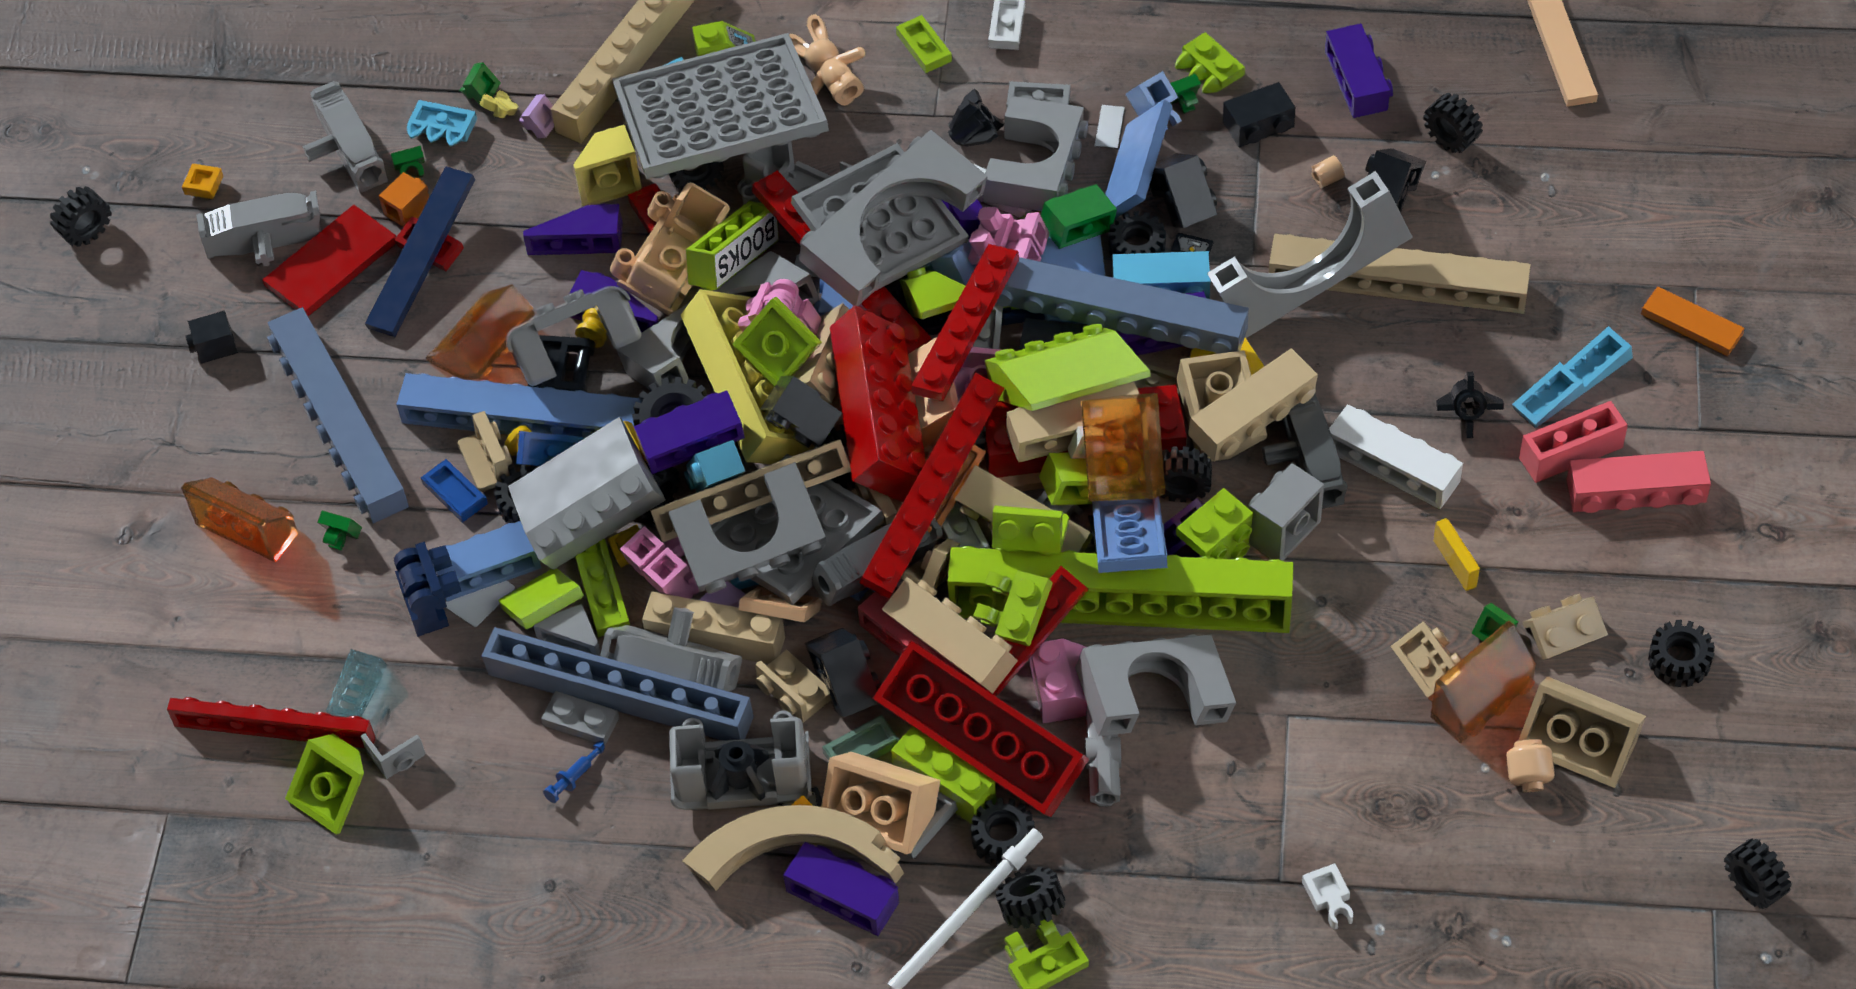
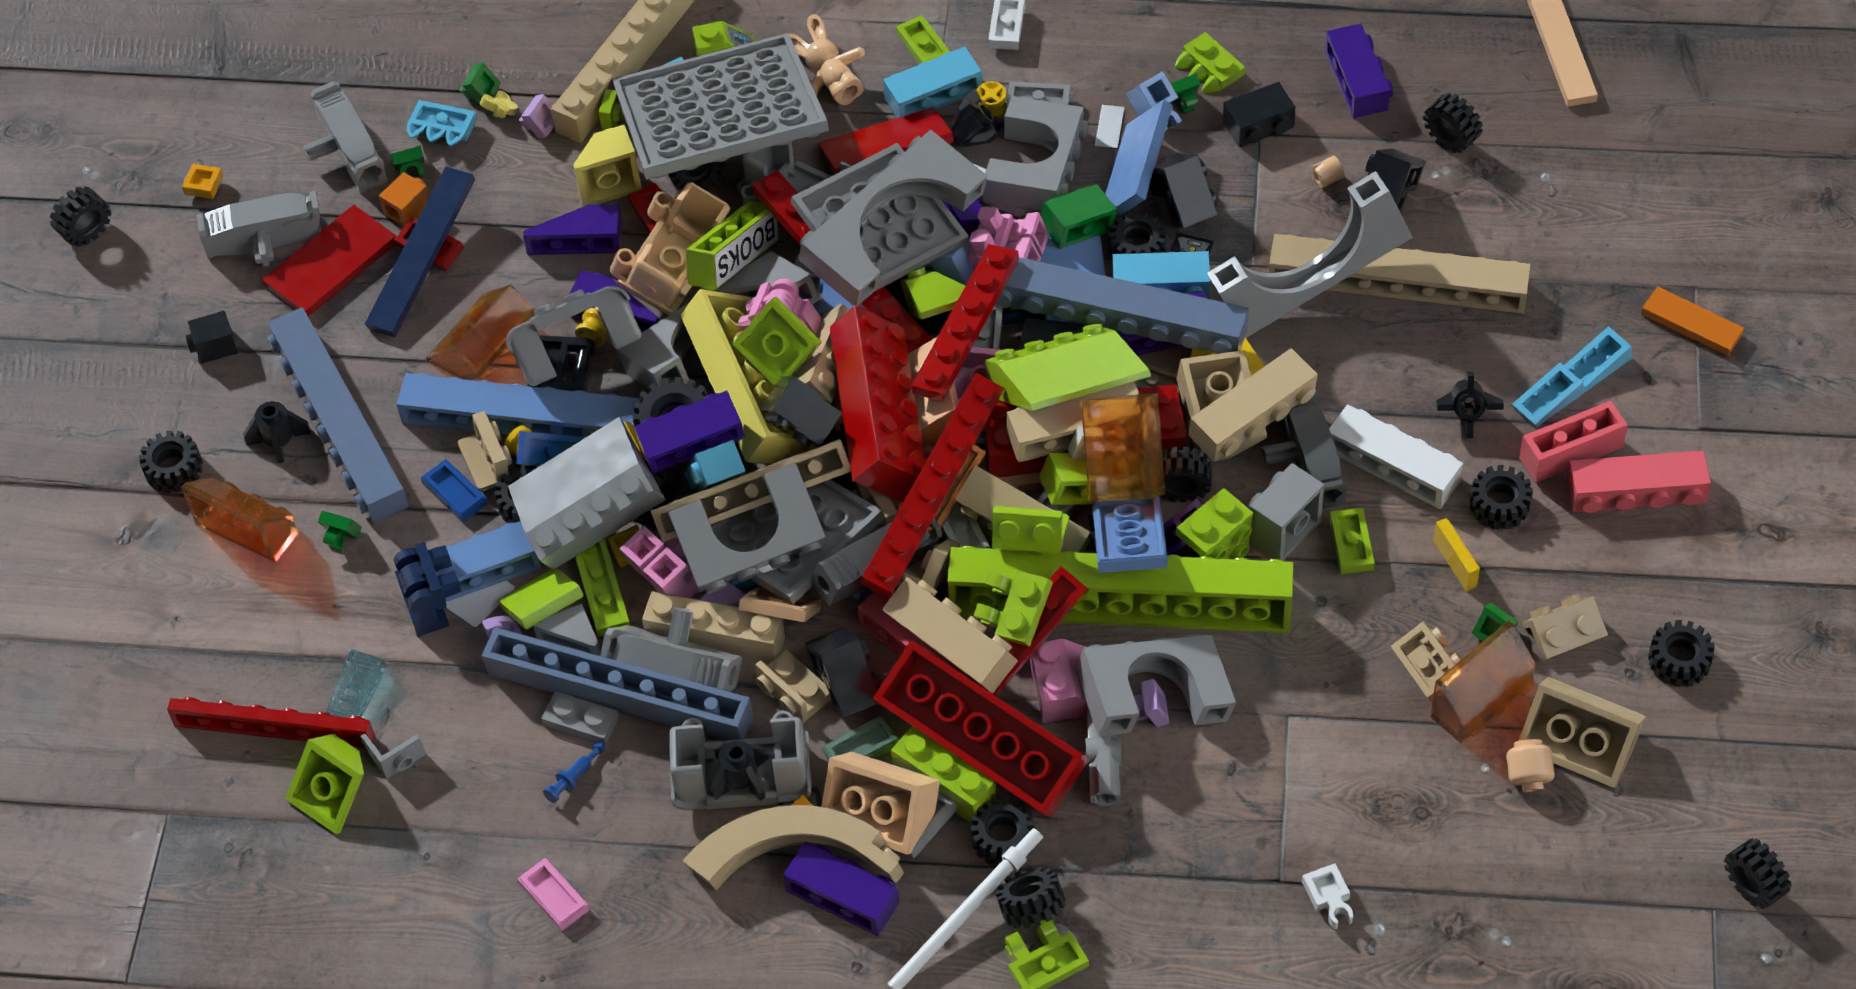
(167, 447): none -> black tyre
(275, 427): none -> black brick
(501, 622): none -> lavender tile
(553, 894): none -> bright pink tile
(610, 110): none -> lime plate
(870, 140): none -> red tile
(932, 83): none -> medium azure brick
(993, 97): none -> yellow wheel
(1152, 703): none -> lavender tile
(1351, 541): none -> lime plate
(1497, 512): none -> black tyre

